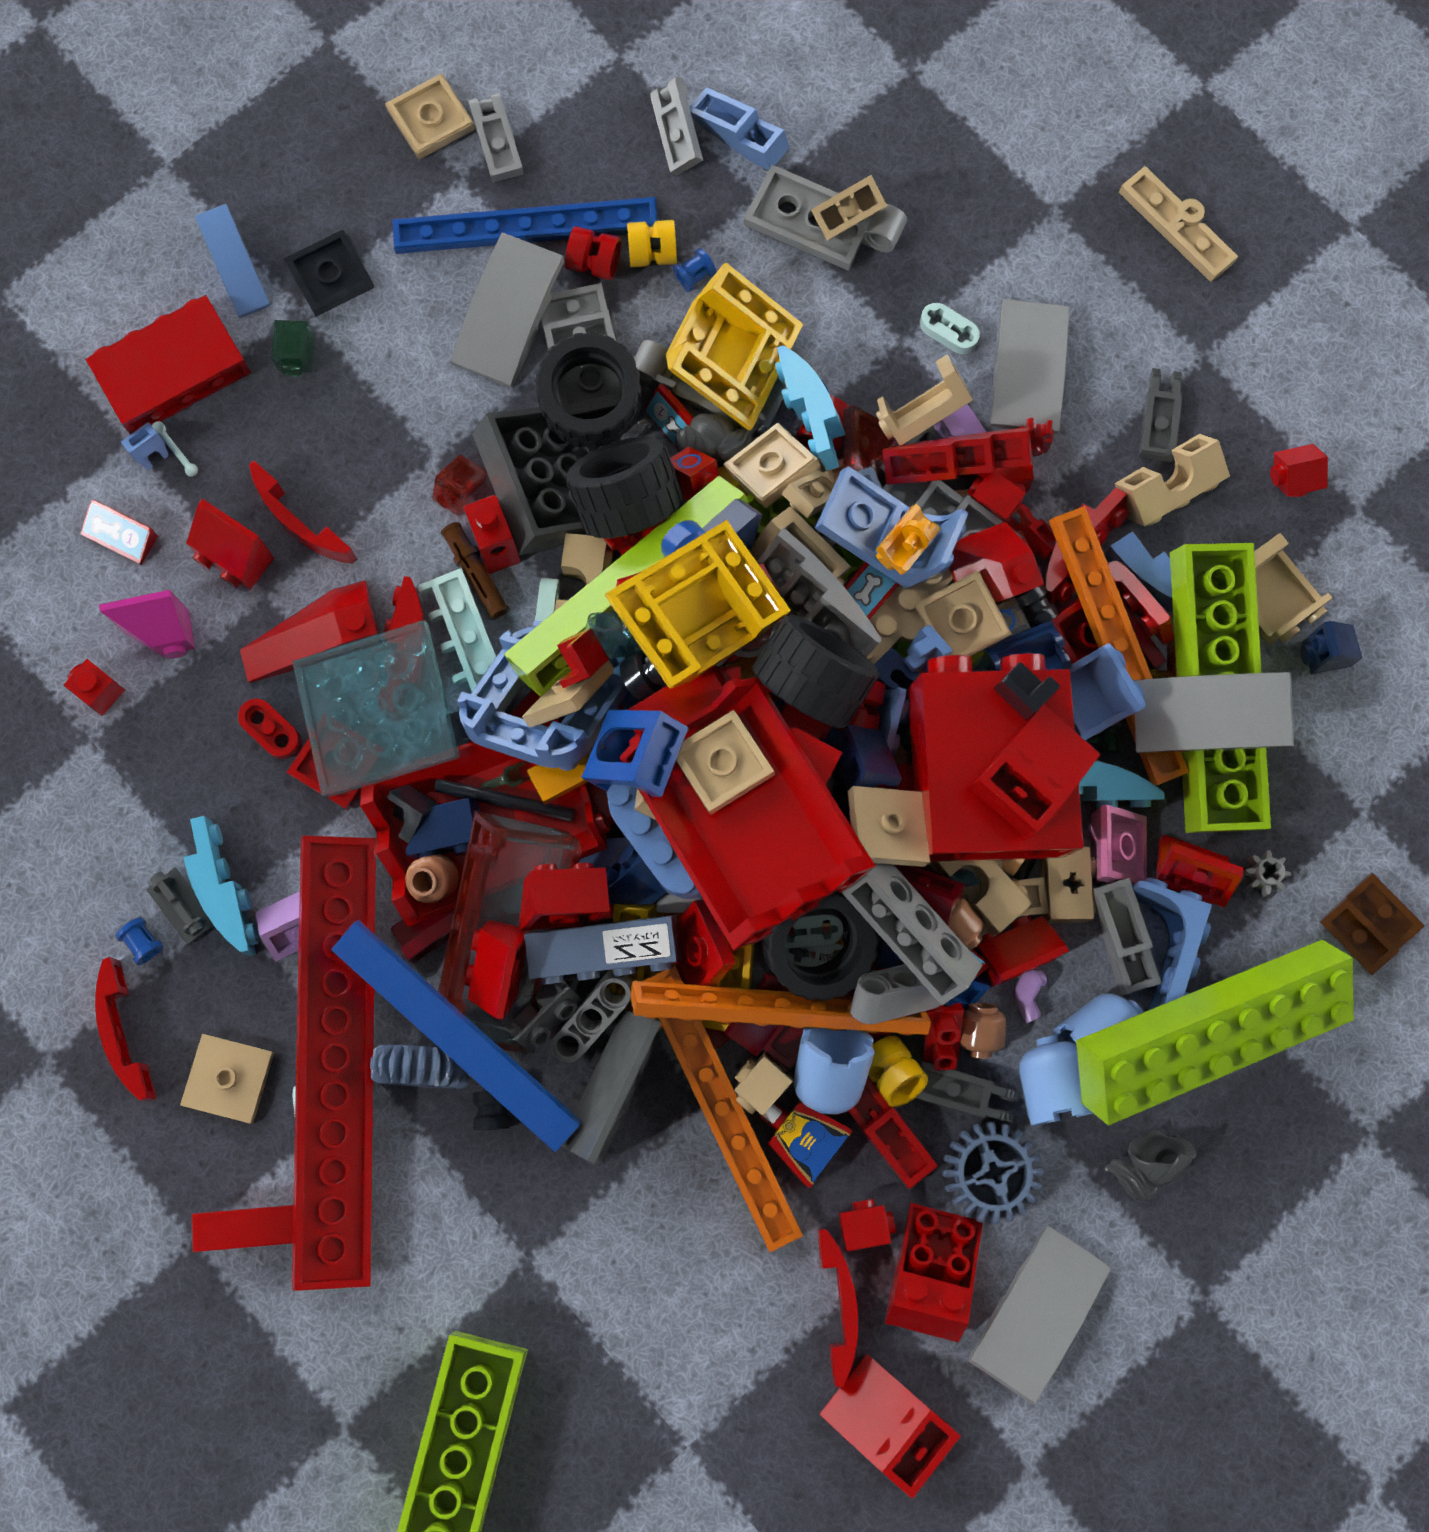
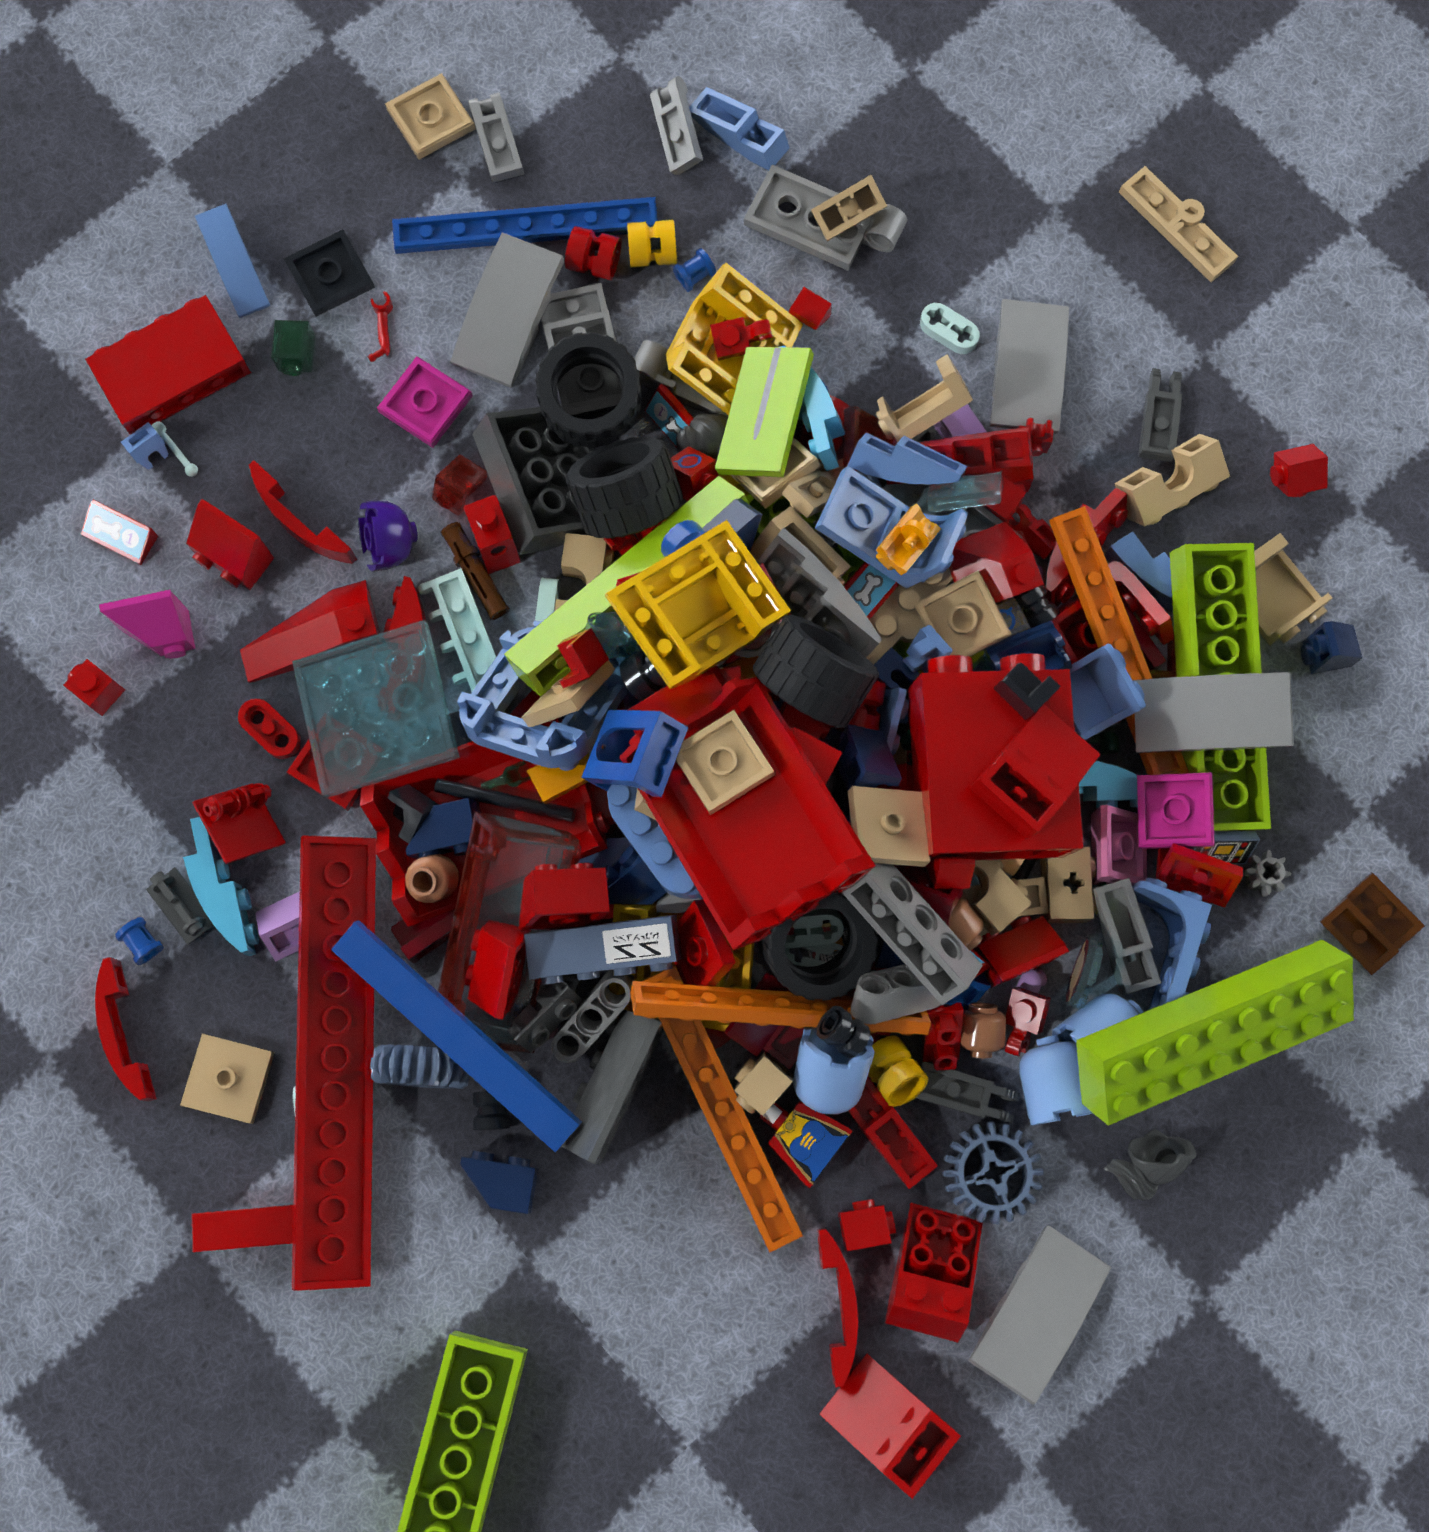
(240, 821): none -> red hinge
(383, 333): none -> red piece
(386, 534): none -> dark purple cylinder
(424, 402): none -> dark pink plate
(501, 1184): none -> dark blue slope
(734, 336): none -> red plate
(764, 411): none -> lime tile
(811, 309): none -> red slope
(839, 1029): none -> black wheel
(904, 462): none -> medium blue slope
(951, 872): none -> red slope
(966, 493): none -> clear light blue plate
(1028, 1015): none -> red plate
(1084, 972): none -> clear light blue tile
(1175, 810): none -> dark pink plate
(1232, 846): none -> tile

